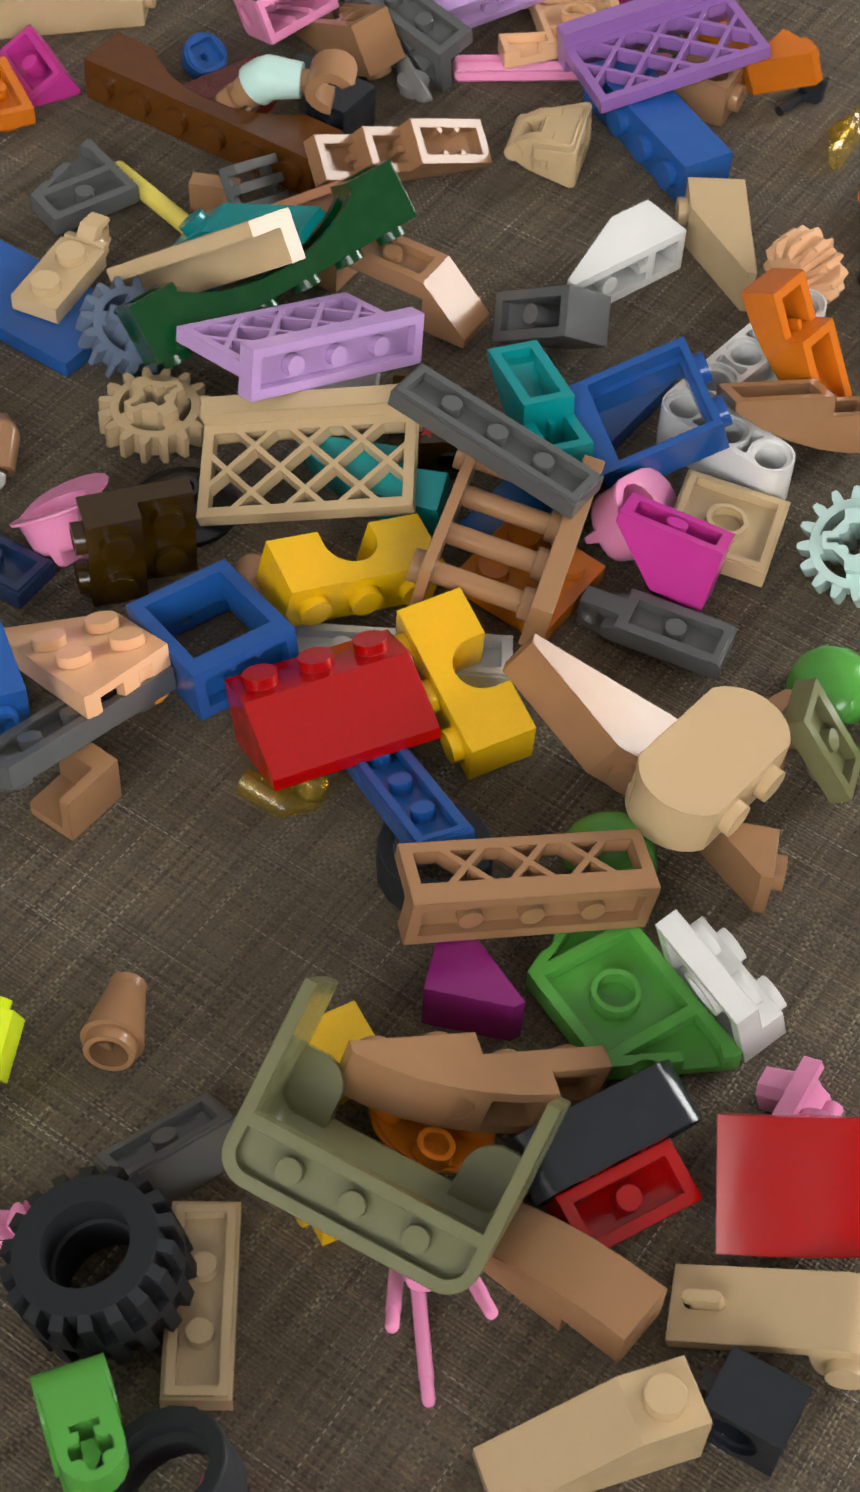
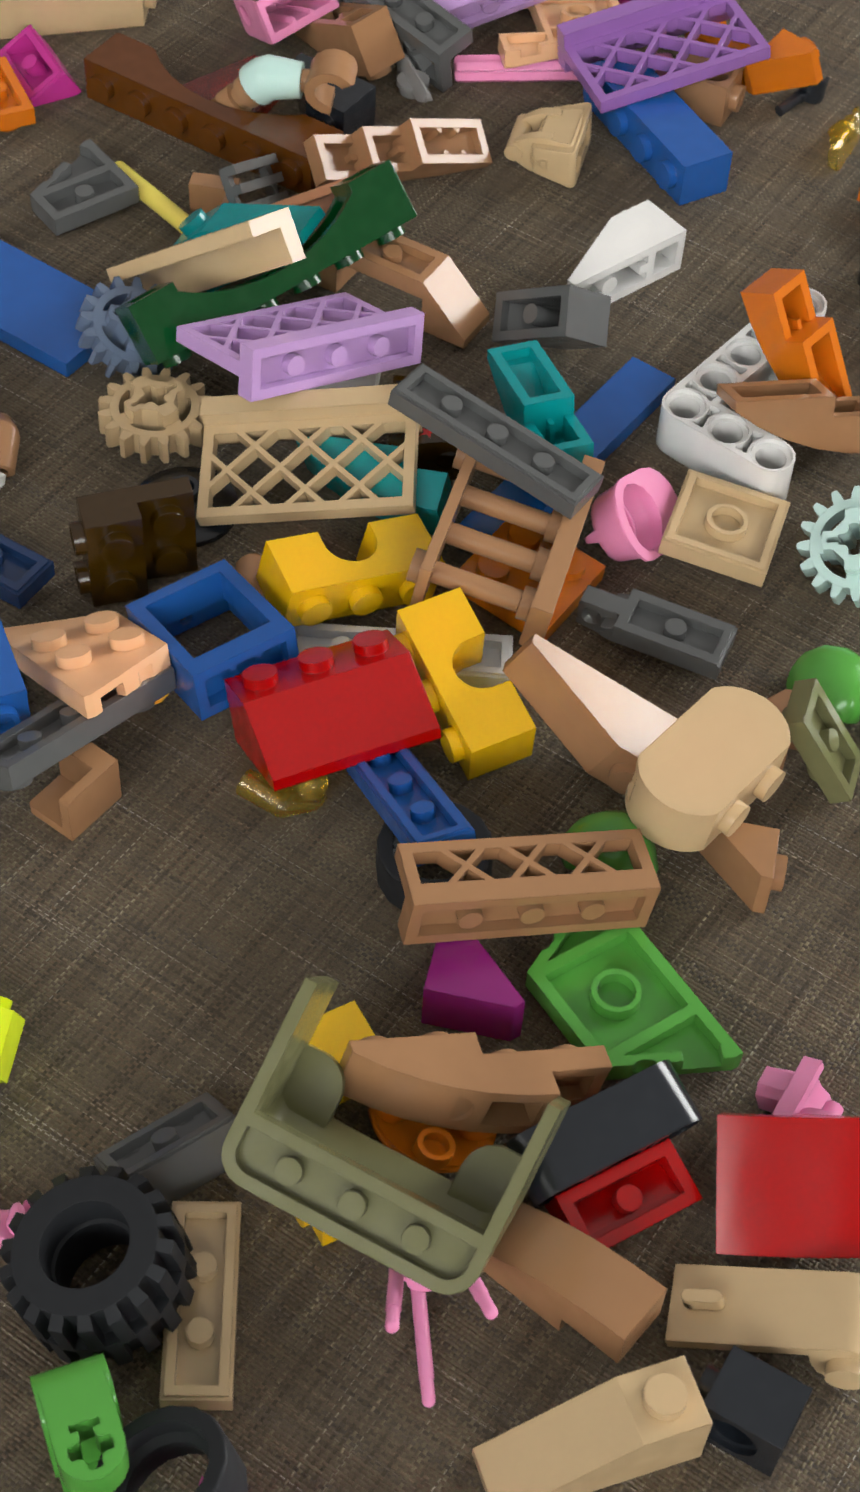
(48, 517): bright pink piece -> none
(65, 271): tan hinge -> none
(117, 1024): medium nougat cone -> none
(203, 55): blue tile -> none
(637, 378): blue window -> none
(674, 550): dark pink slope -> none
(714, 972): white plate -> none
(719, 232): tan slope -> none
(809, 251): light nougat gear -> none

